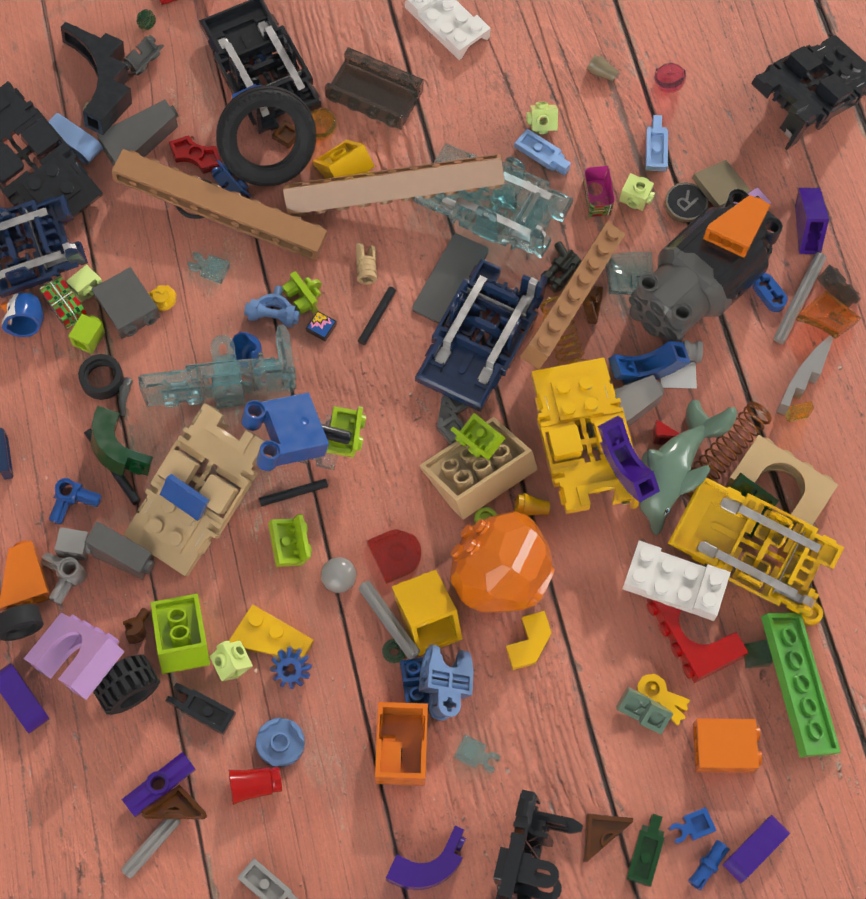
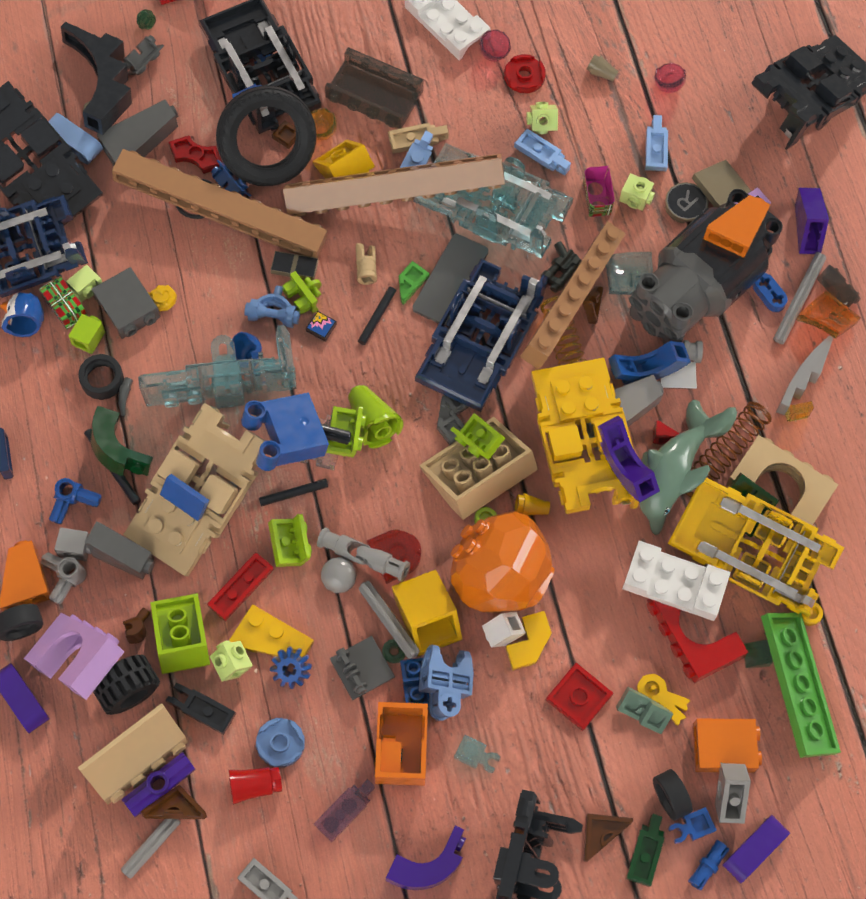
(134, 755): none -> tan slope
(212, 268): clear light blue plate -> none
(240, 586): none -> red plate
(287, 263): none -> black tile
(344, 810): none -> hinge
(361, 667): none -> dark grey hinge
(374, 558): none -> light grey piece
(381, 419): none -> lime cone
(403, 138): none -> tan hinge
(411, 280): none -> bright green tile
(419, 151): none -> light blue hinge
(495, 45): none -> clear pink hair
(503, 629): none -> white brick
(521, 83): none -> red tile
(579, 696): none -> red tile
(672, 794): none -> black tyre
(732, 793): none -> light grey brick

